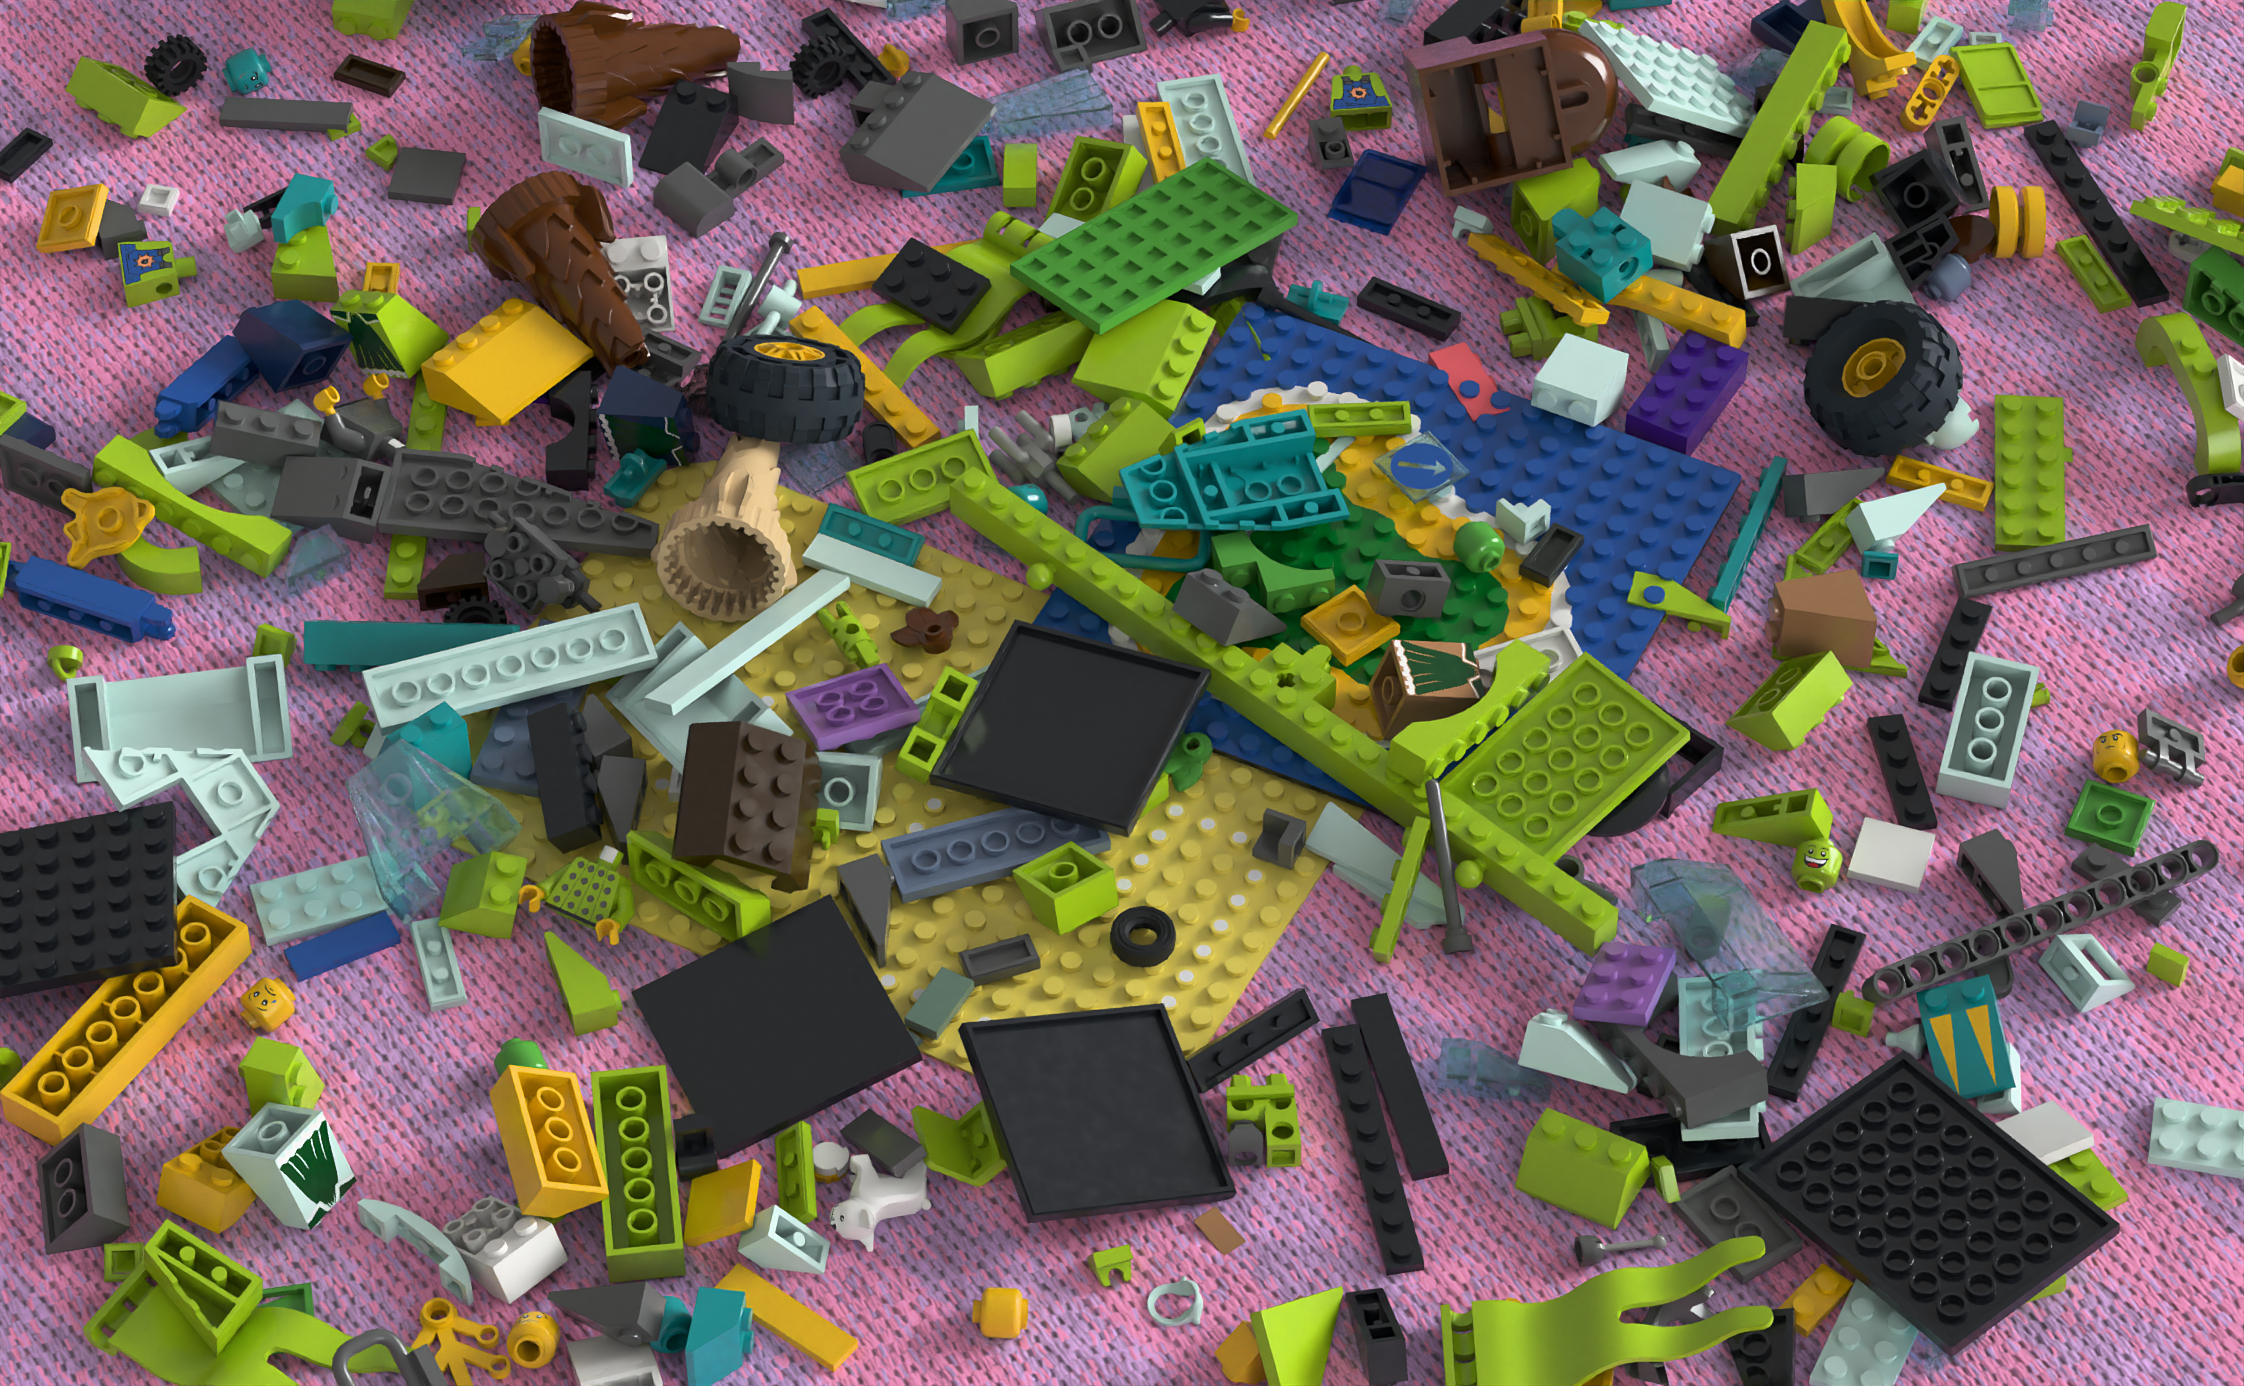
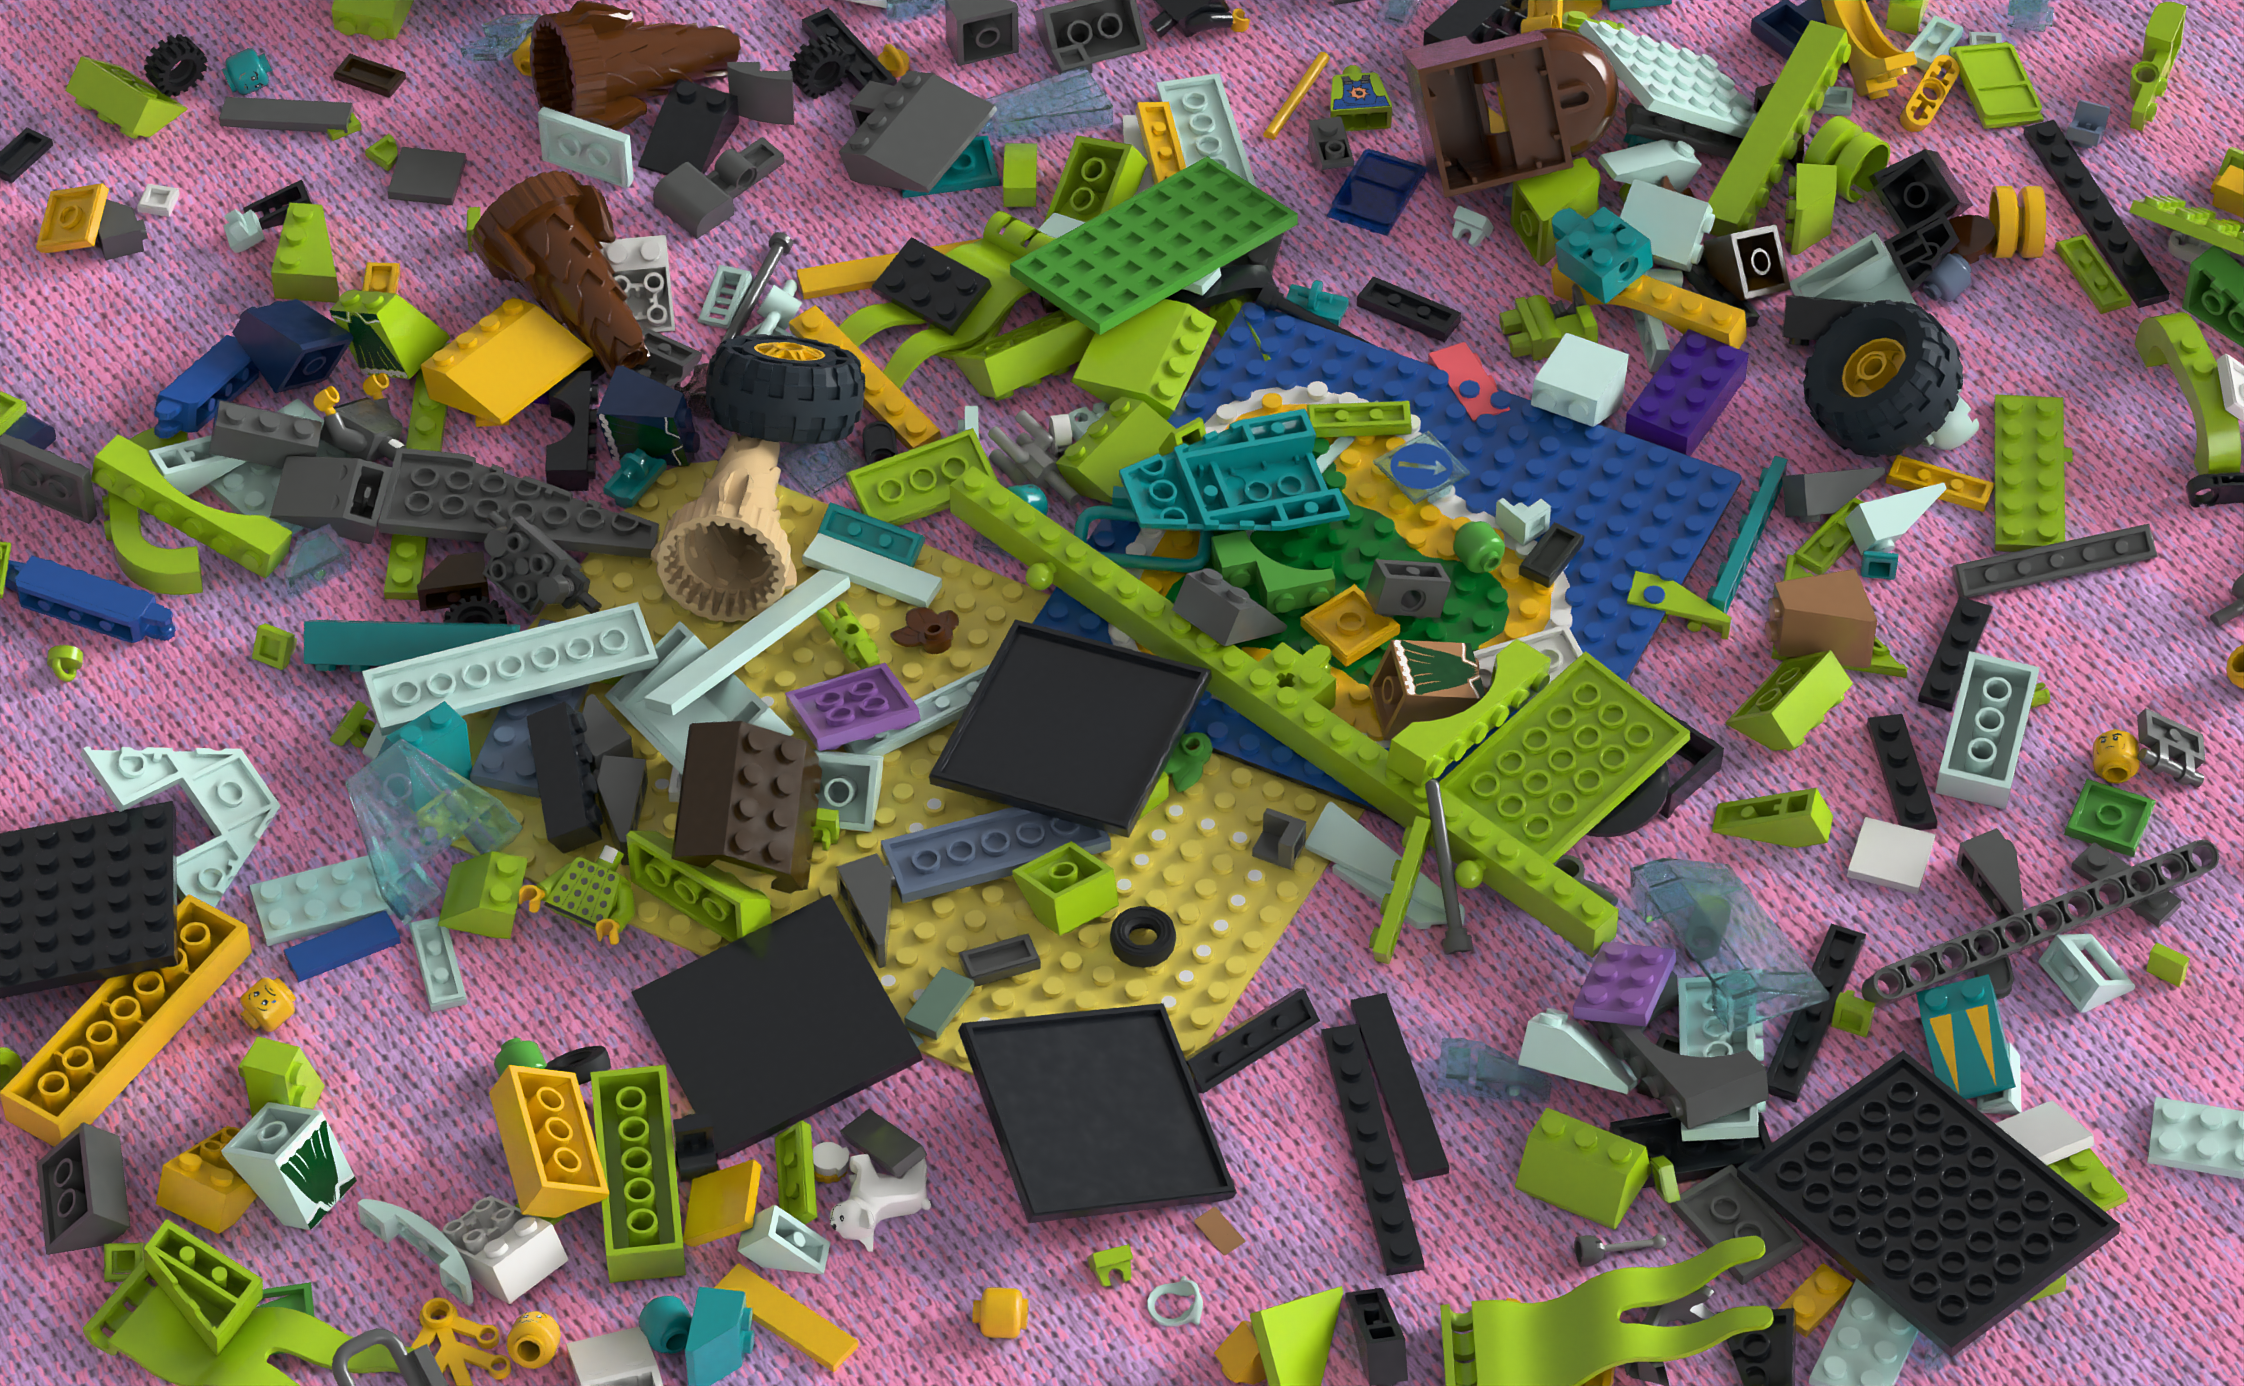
(103, 523): yellow tile -> none
(152, 271): lime torso -> none
(185, 712): light aqua slope -> none
(304, 205): teal arch -> none
(582, 988): lime slope -> none
(582, 1062): none -> black tyre
(620, 1311): dark grey slope -> none
(937, 724): lime arch -> none
(960, 1147): lime bracket -> none
(1264, 1109): lime hips -> none
(1538, 278): yellow plate -> none
(1757, 68): clear light blue slope -> none
(1816, 865): lime head -> none
(1910, 1040): light aqua rock -> none
(1954, 144): dark grey slope -> none

